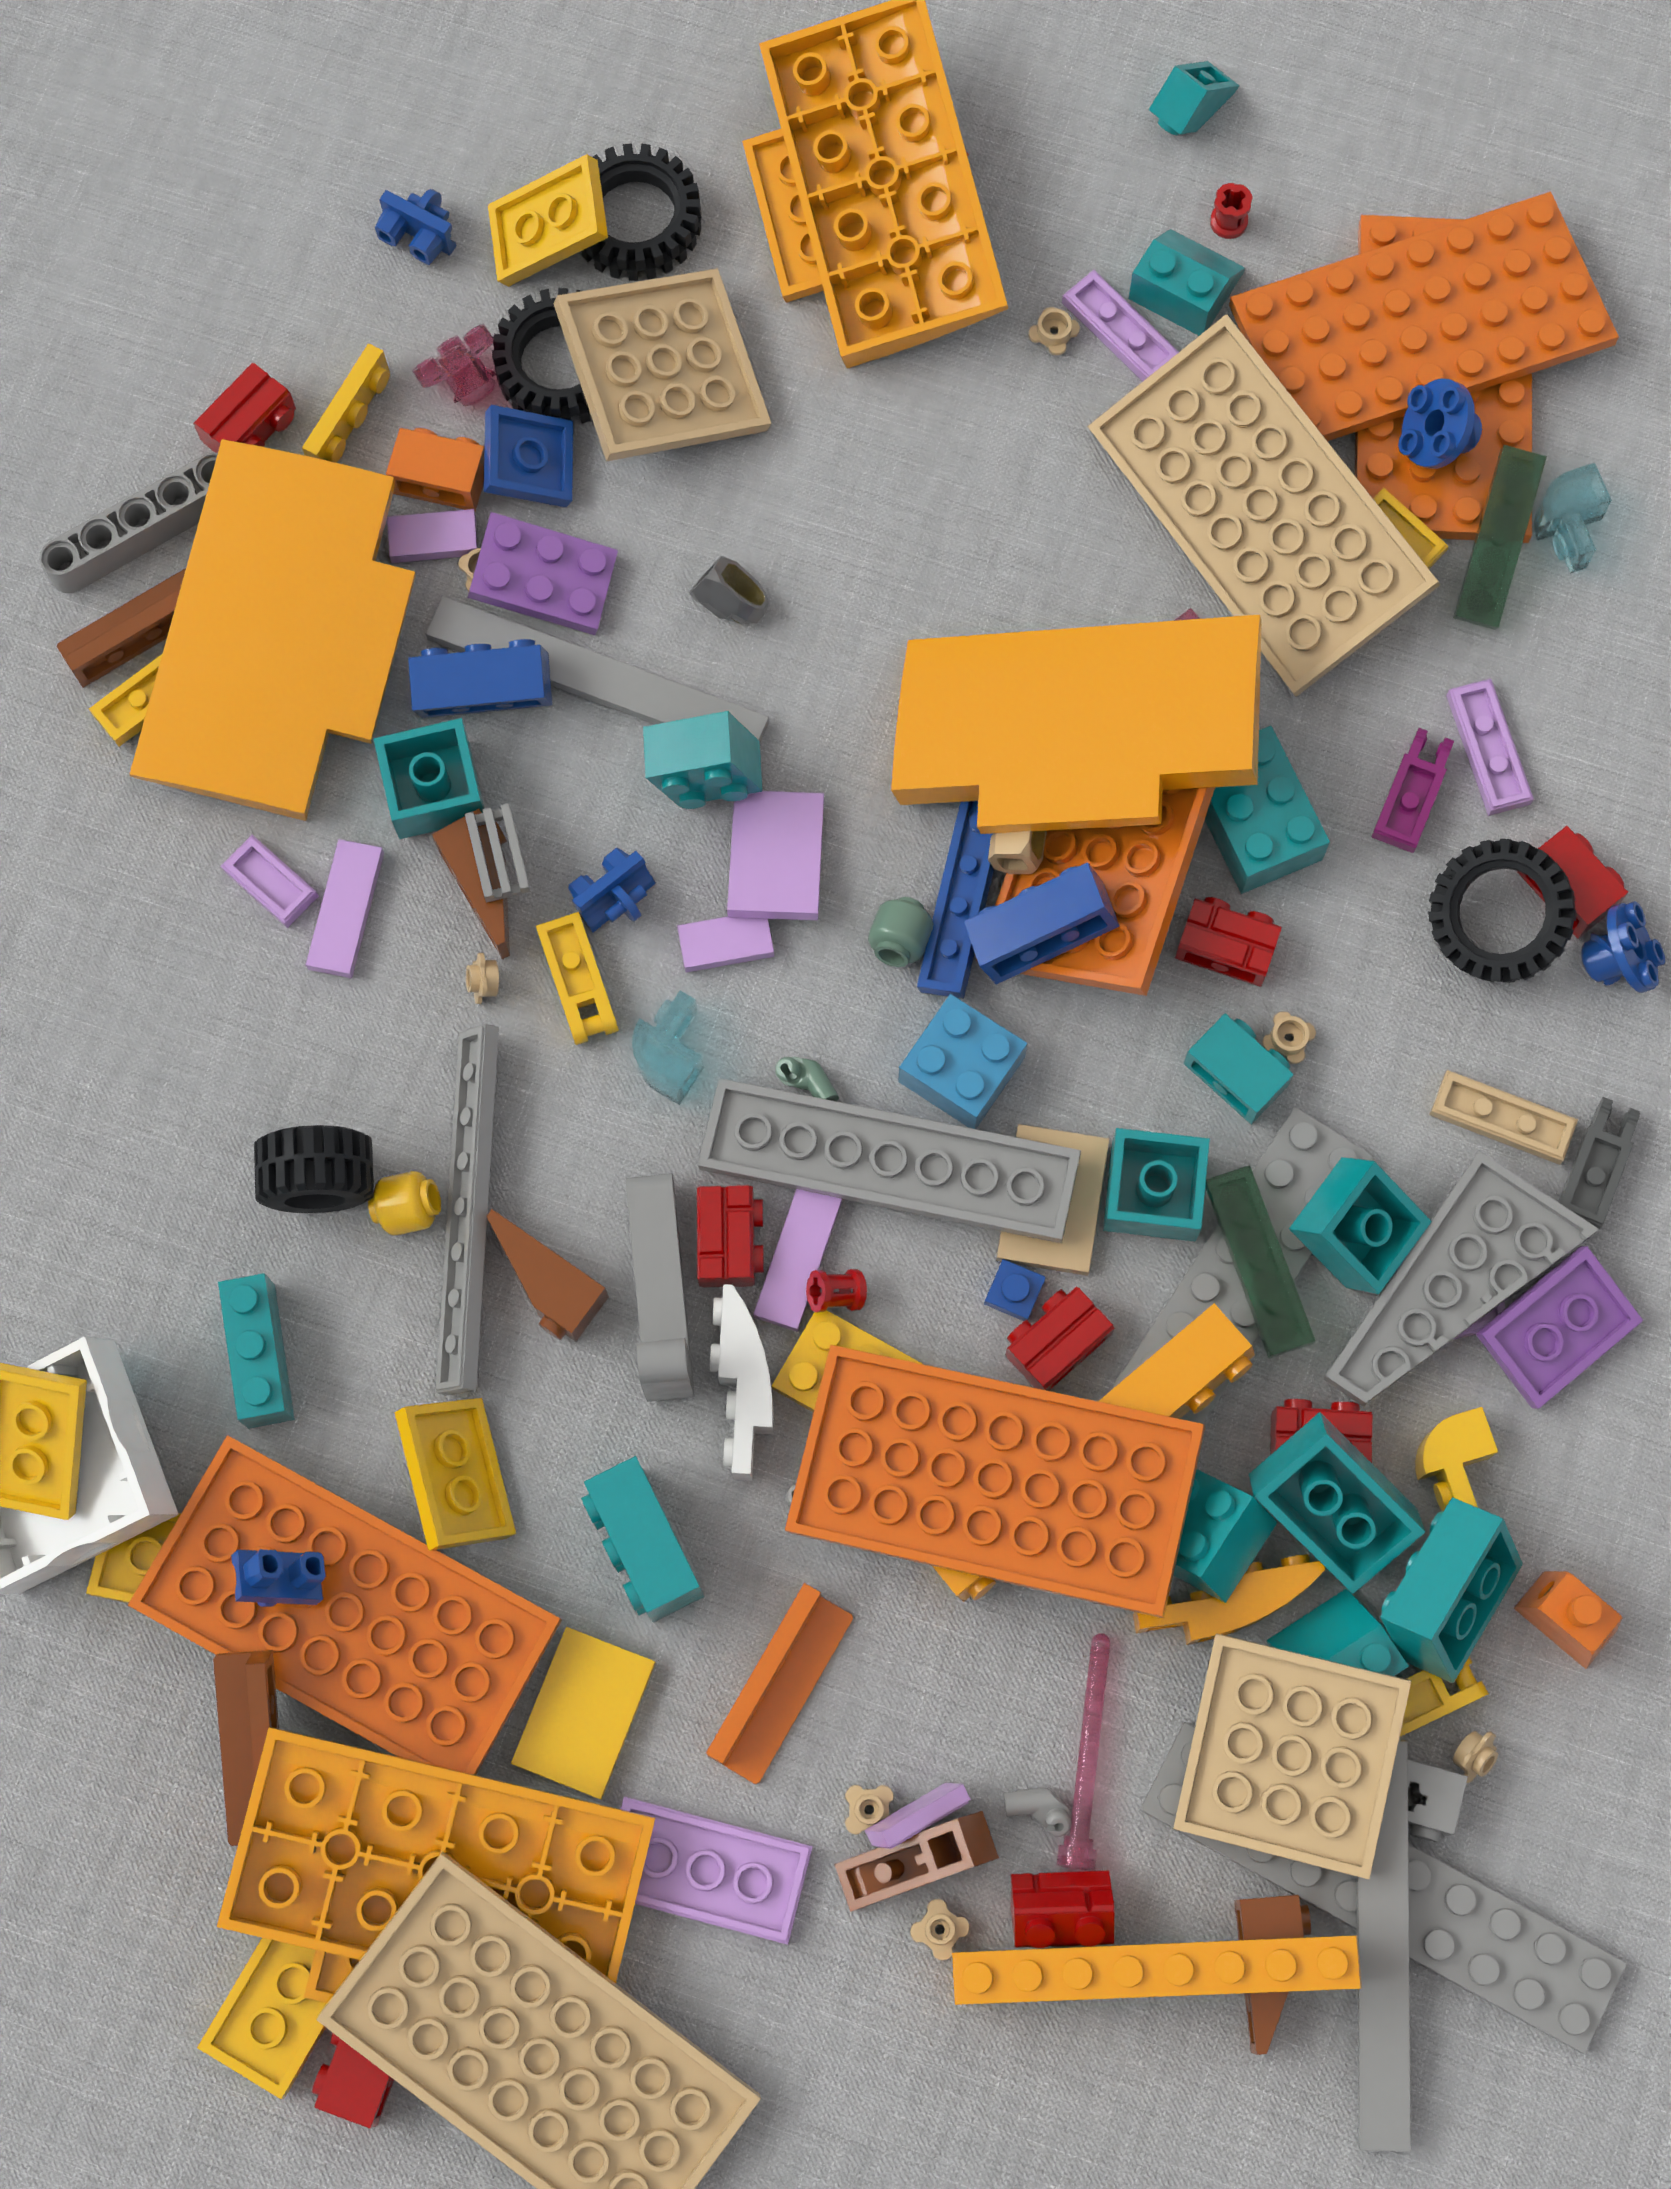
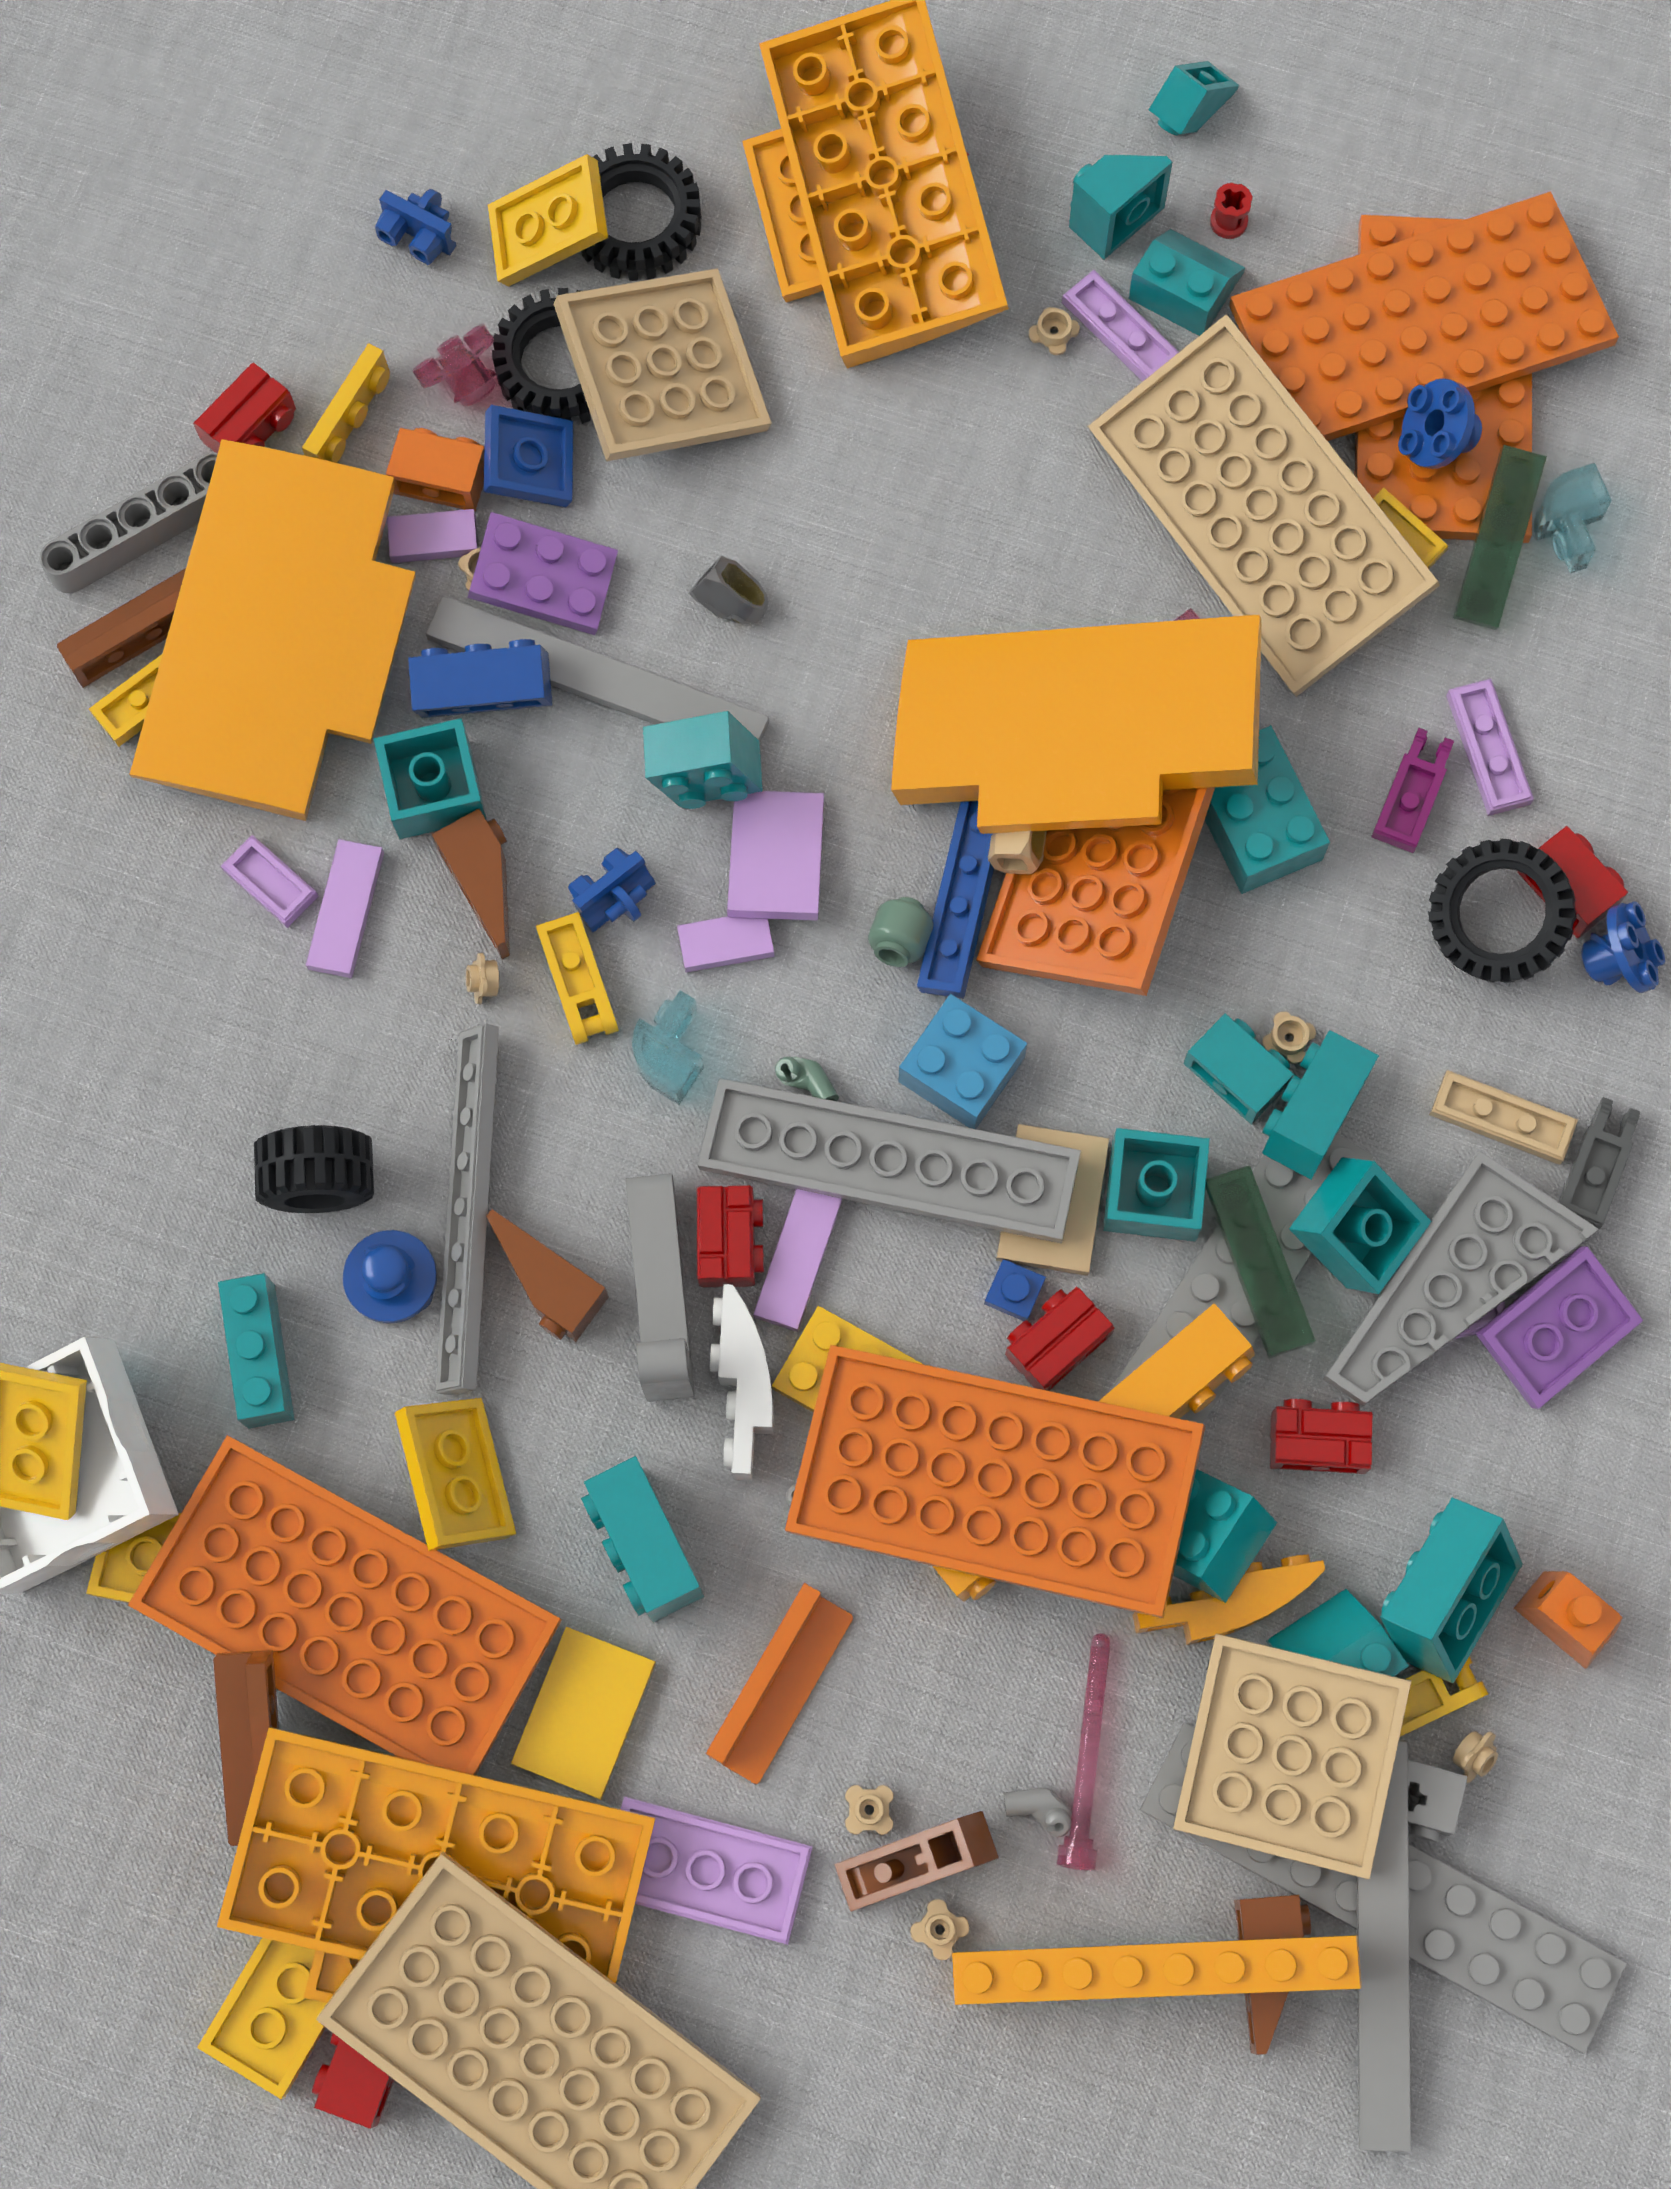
(278, 1577): blue hips -> none
(390, 1276): none -> blue plate
(405, 1203): yellow head -> none
(489, 818): light grey tile -> none
(845, 1282): red bush -> none
(918, 1815): lavender tile -> none
(1041, 923): blue brick -> none
(1062, 1909): red brick -> none
(1117, 199): none -> teal slope
(1228, 940): red brick -> none
(1317, 1103): none -> teal brick
(1336, 1503): teal brick -> none
(1450, 1447): yellow brick -> none

